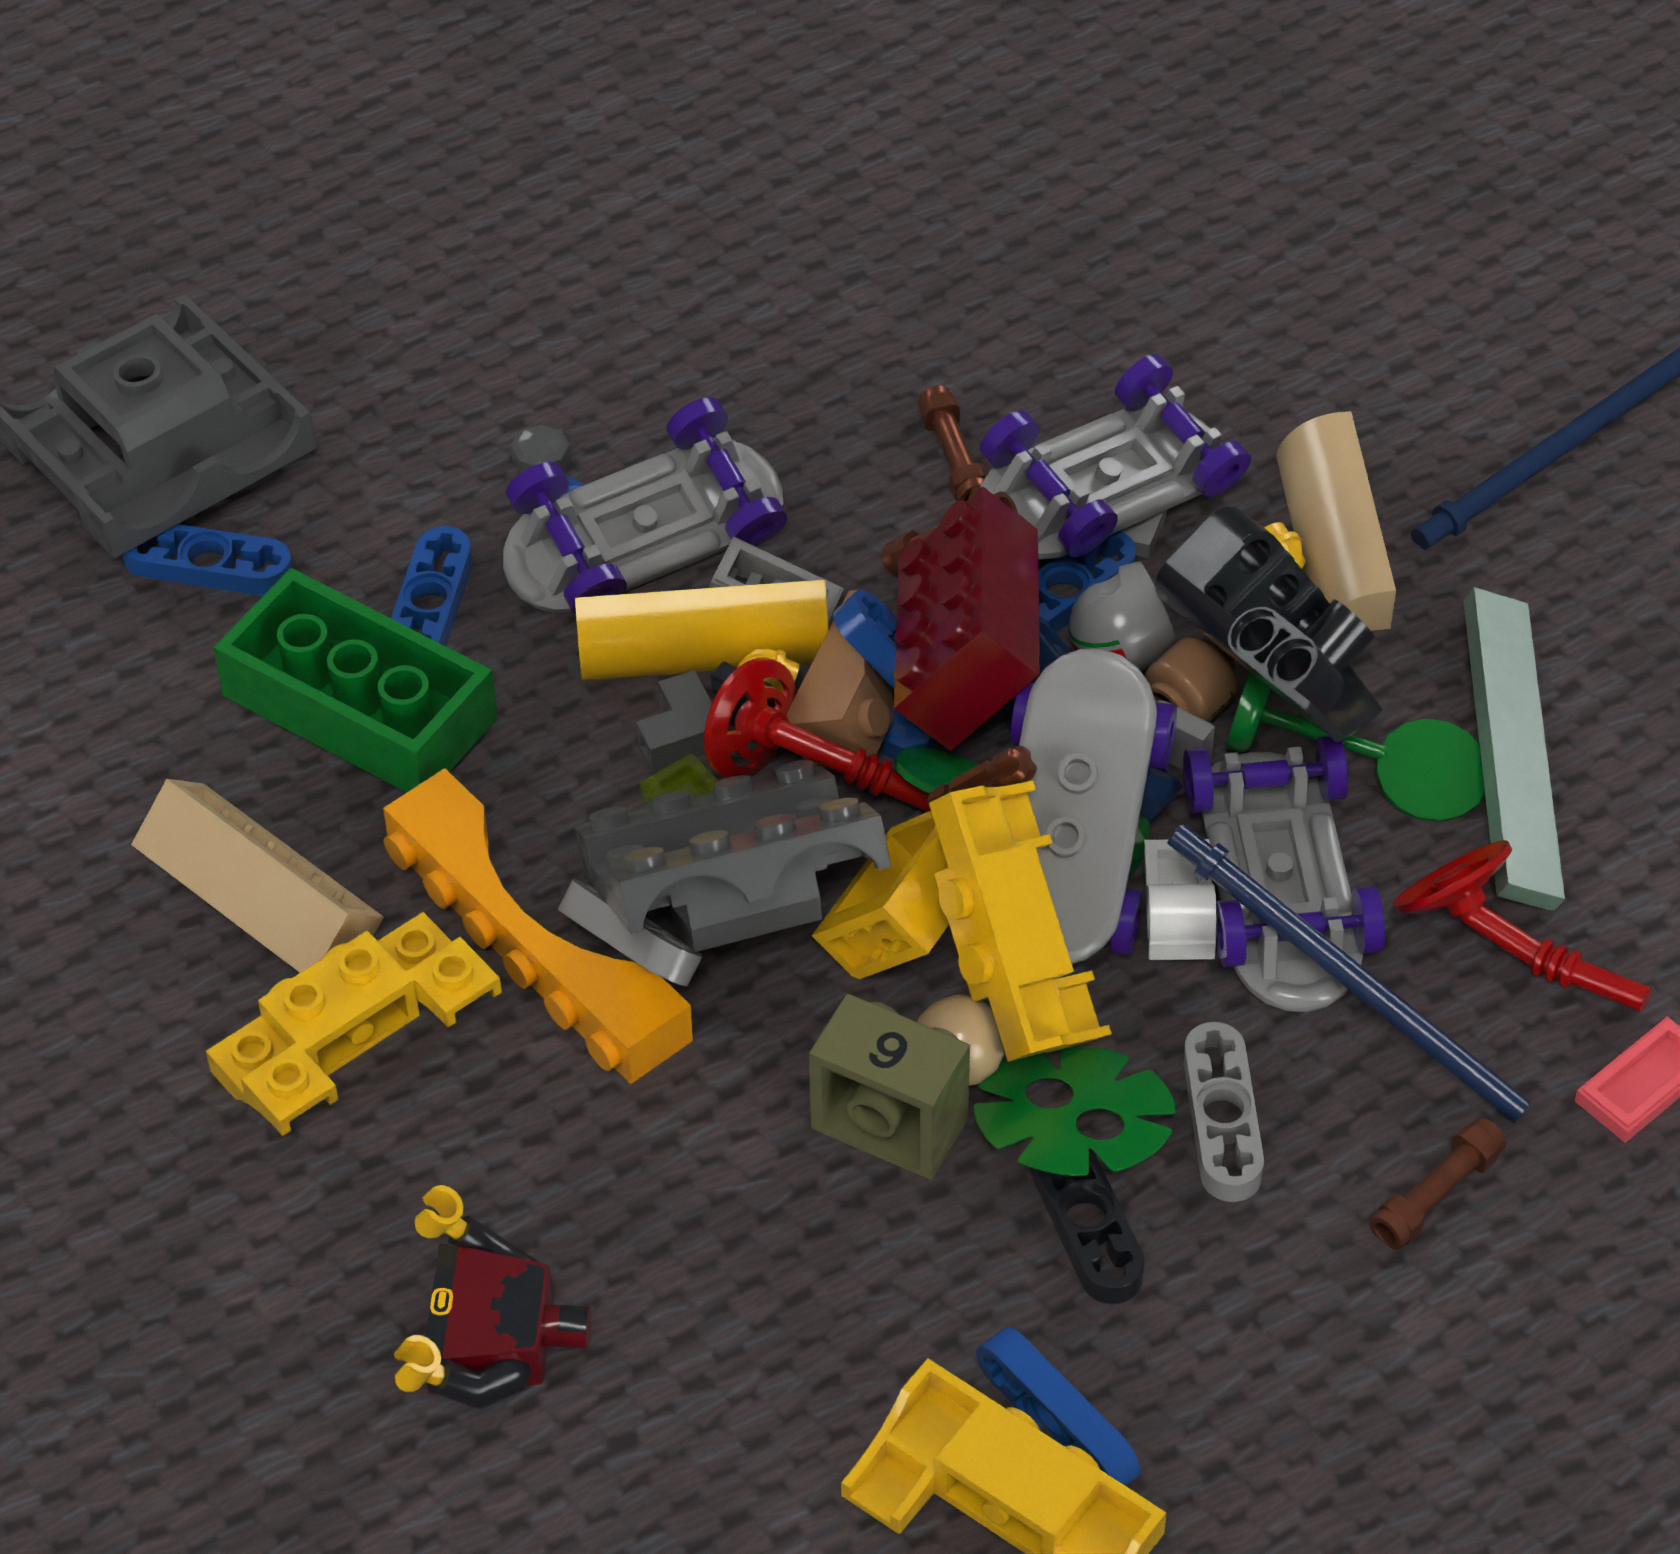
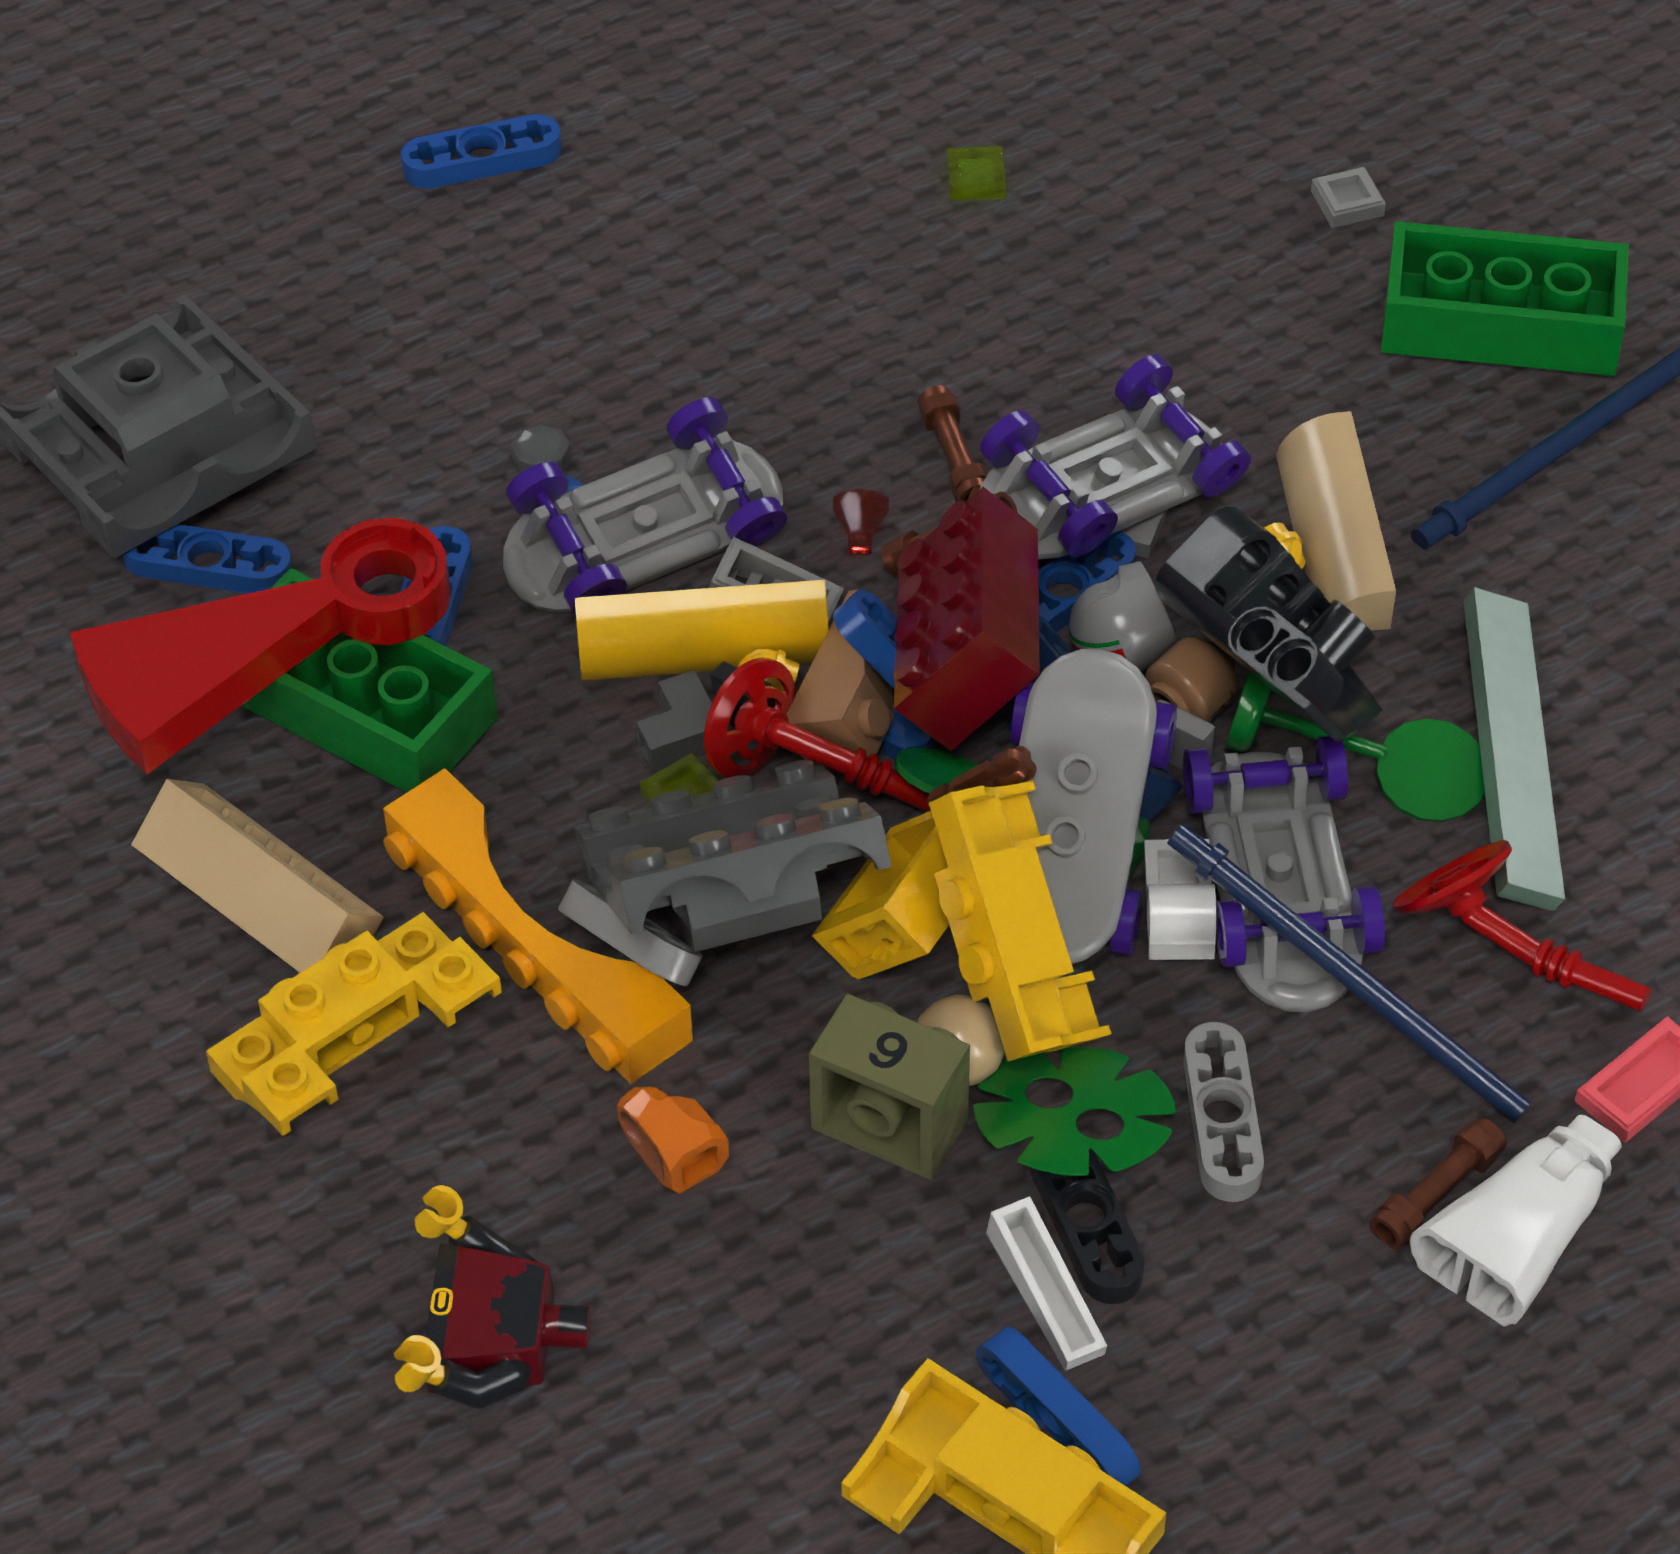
(187, 668): none -> red piece
(492, 135): none -> blue beam
(673, 1136): none -> orange rock
(860, 515): none -> clear red rock
(976, 173): none -> clear neon green tile
(1045, 1283): none -> white piece
(1348, 197): none -> light grey tile
(1505, 298): none -> green brick
(1518, 1220): none -> white piece

